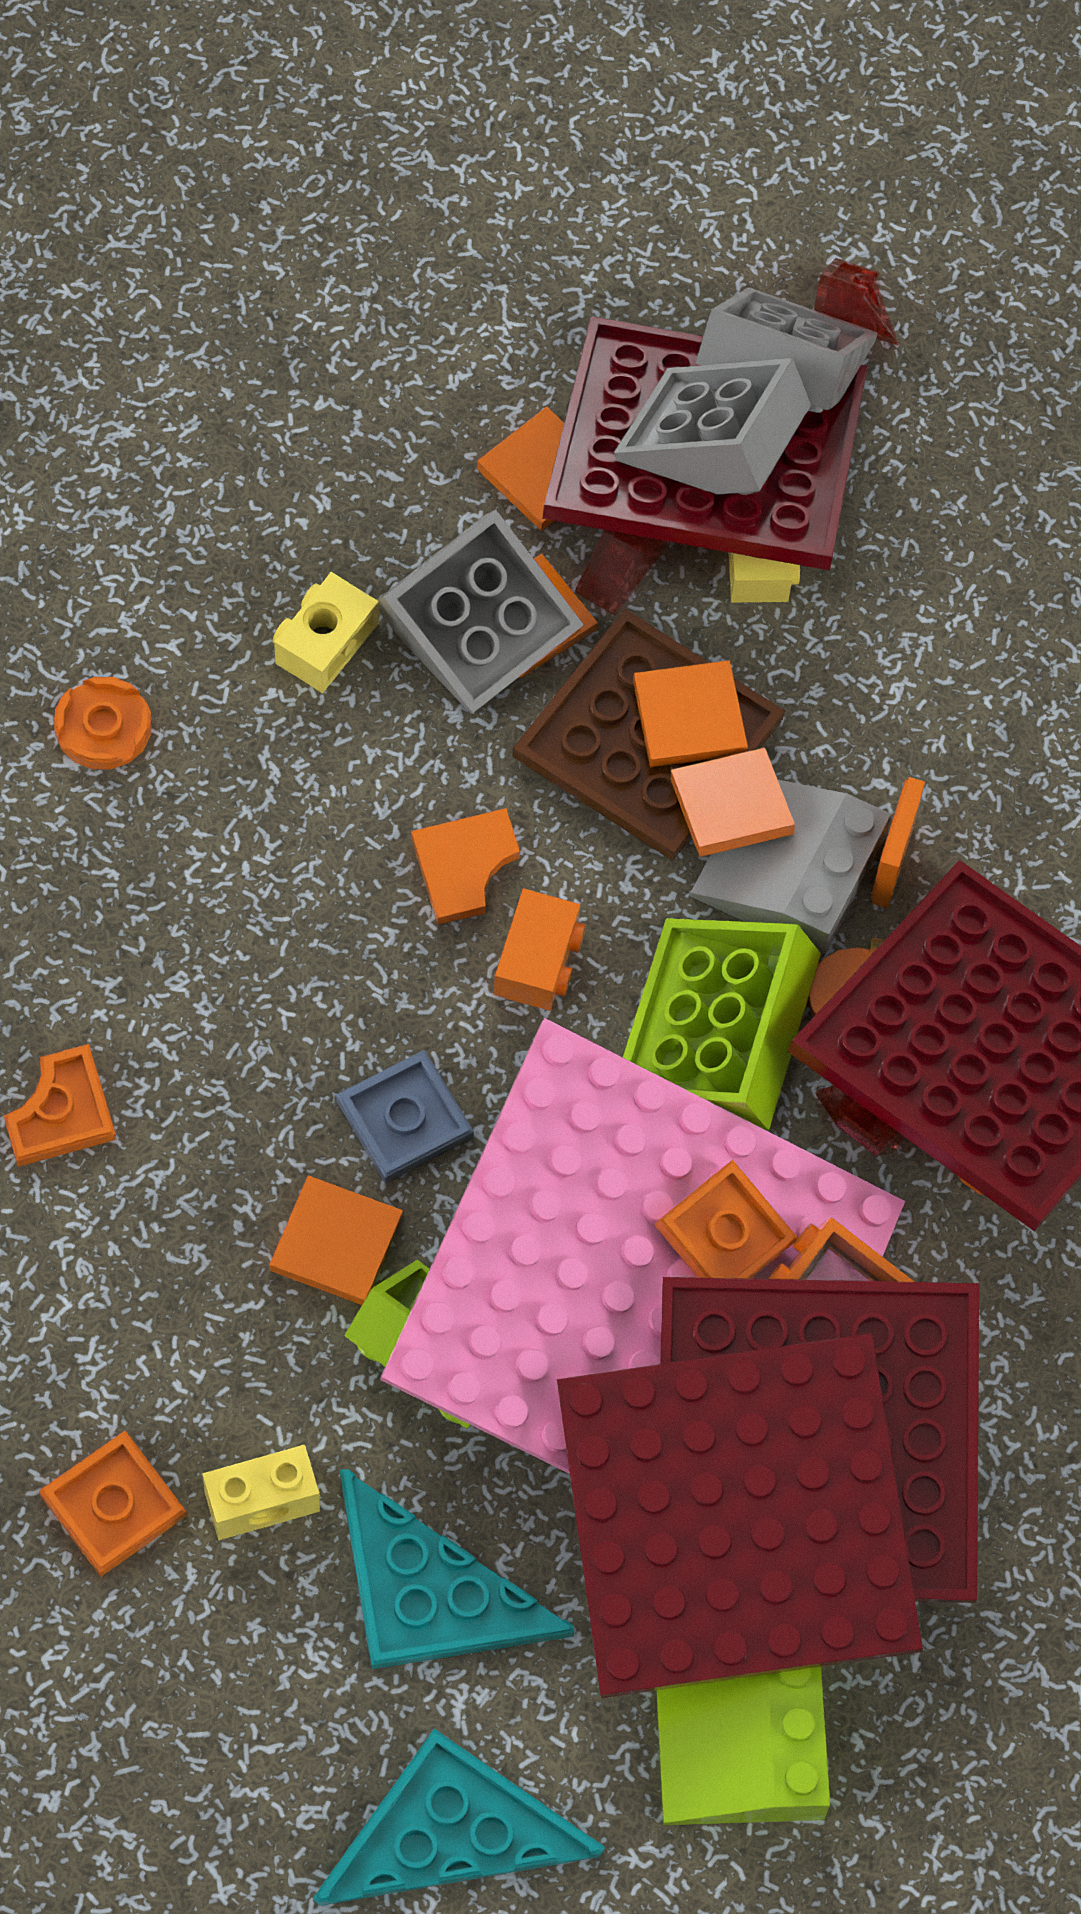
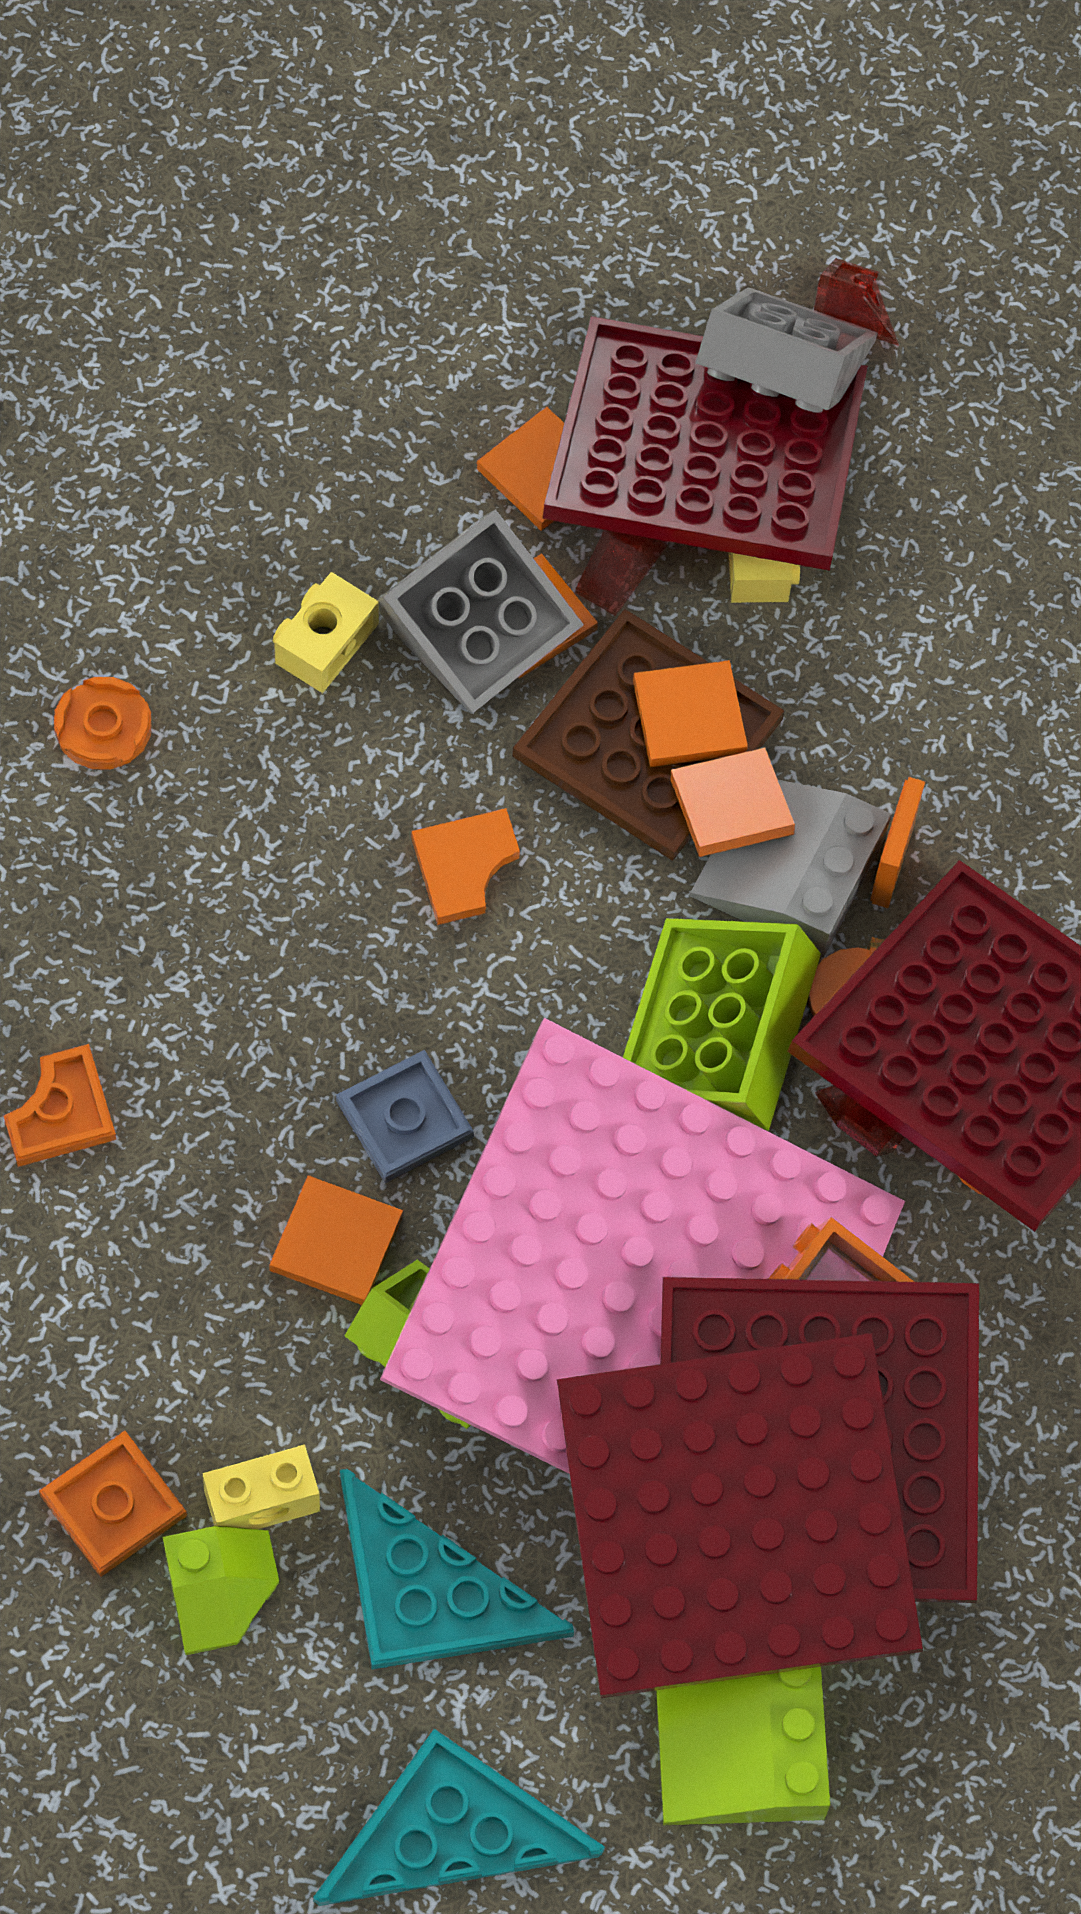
(219, 1583): none -> lime slope
(537, 950): orange brick -> none
(718, 424): light grey slope -> none
(726, 1227): orange tile -> none

